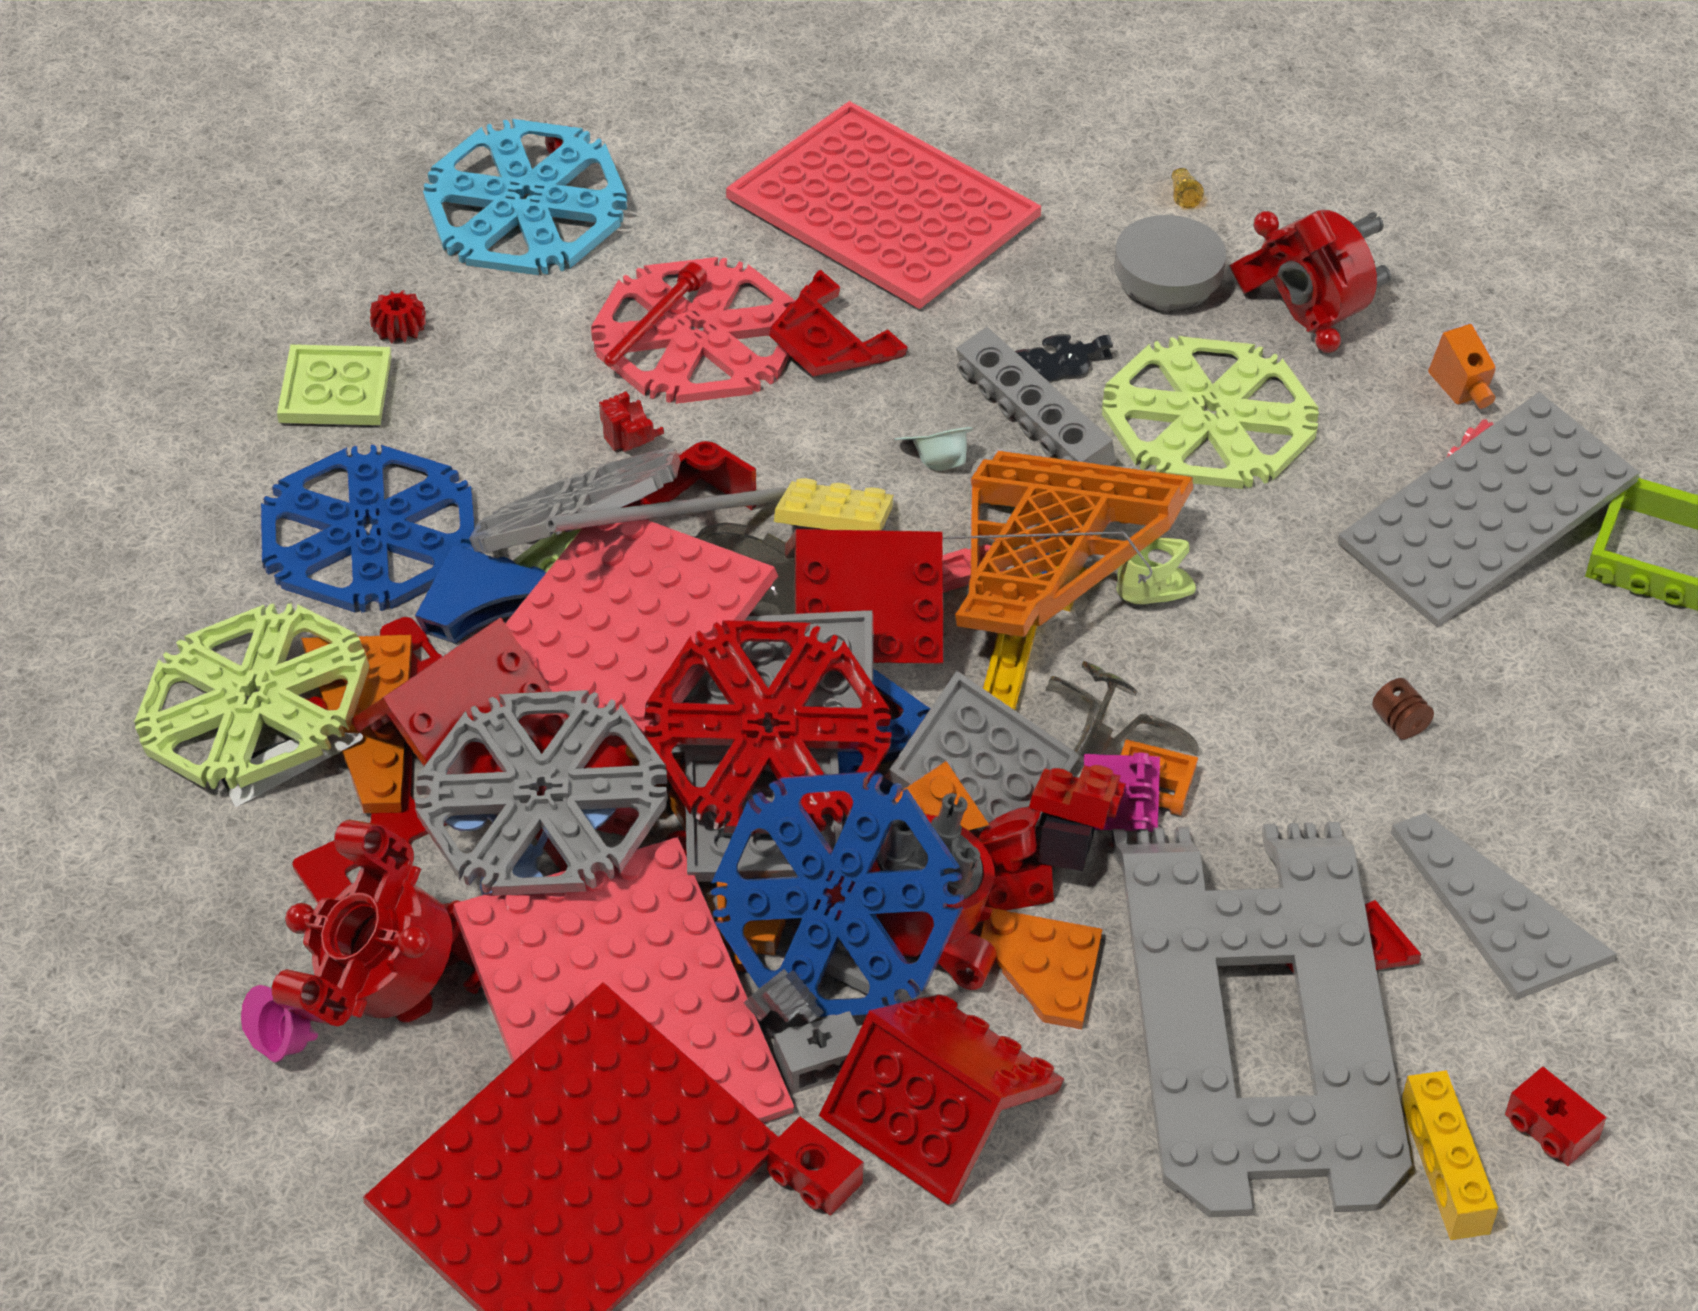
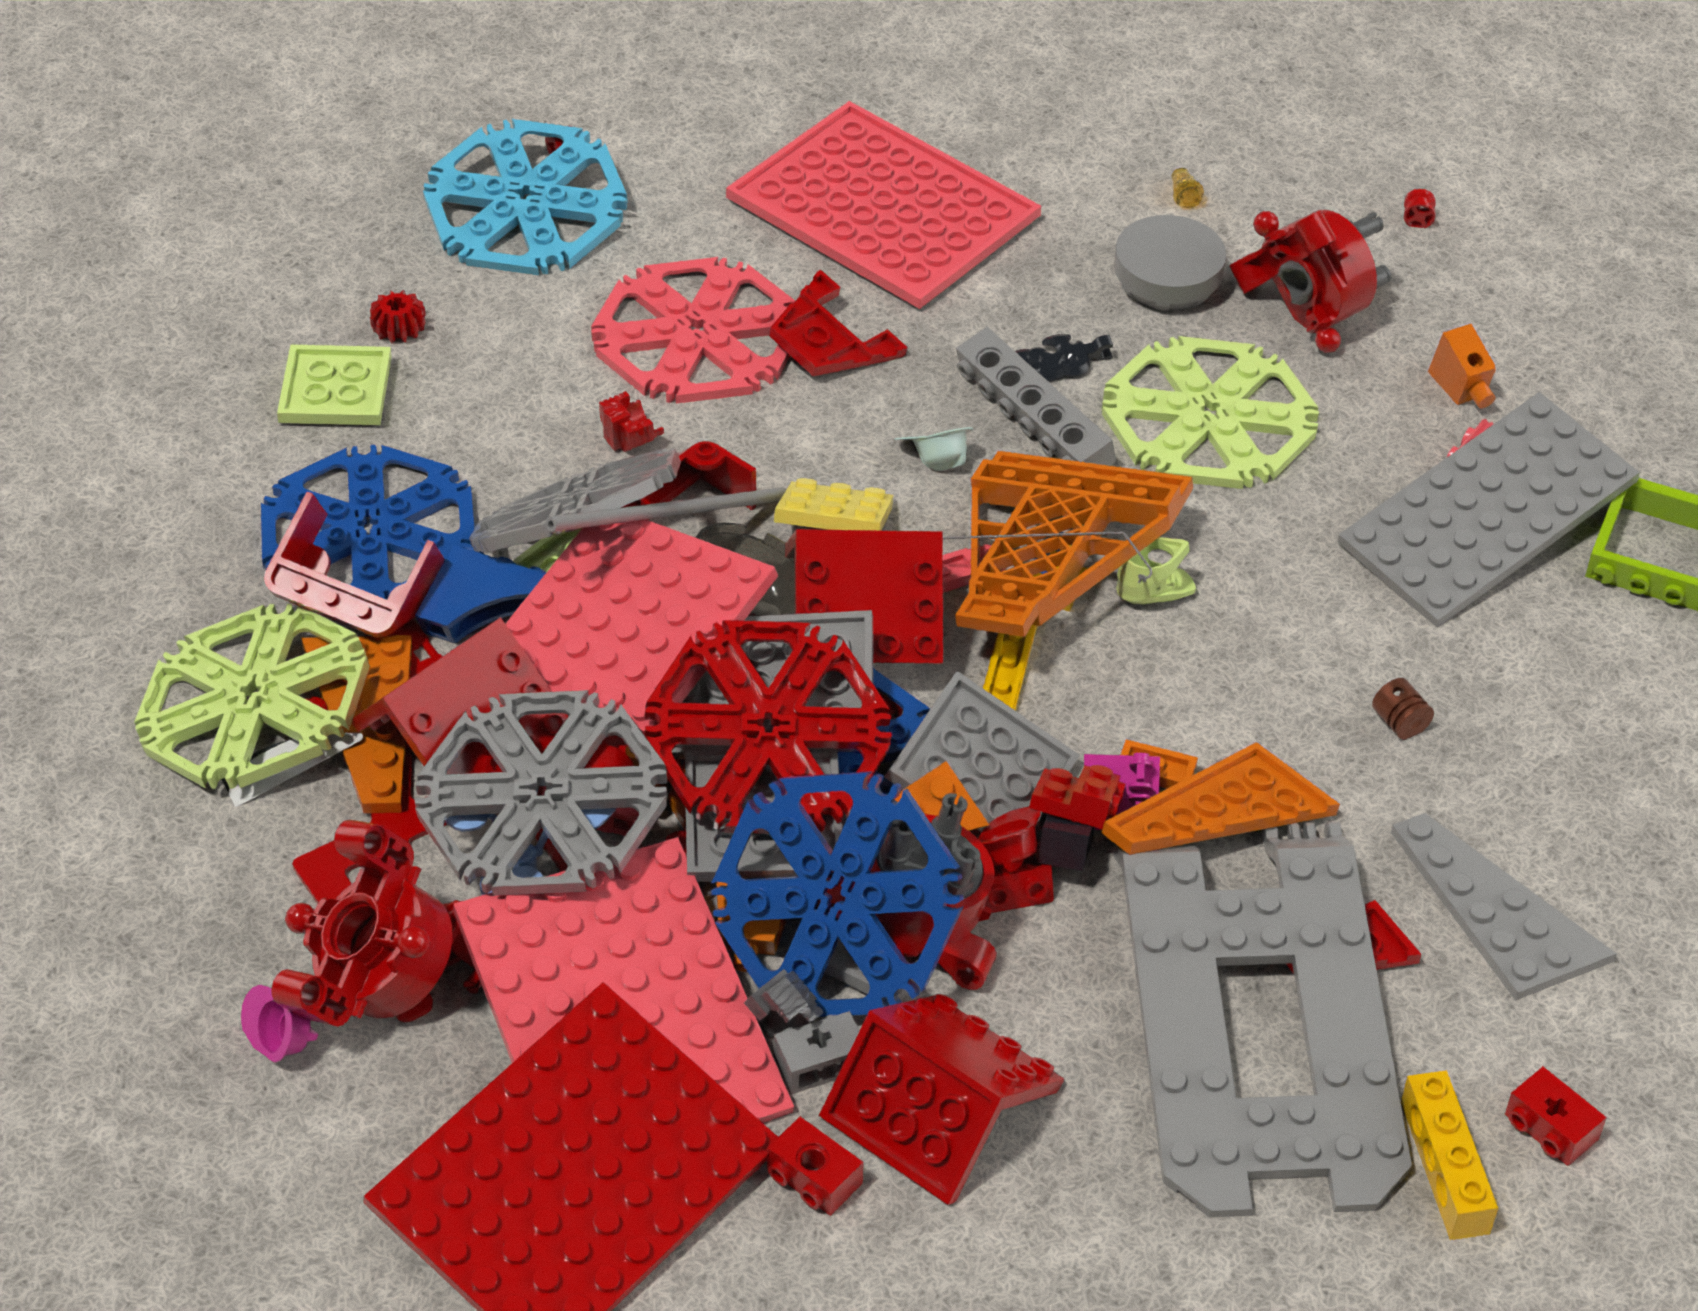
(300, 577): none -> windscreen
(689, 279): red piece -> none
(1046, 962): orange plate -> none
(1097, 736): clear smoke plant -> none
(1227, 799): none -> orange wing
(1413, 213): none -> red wheel

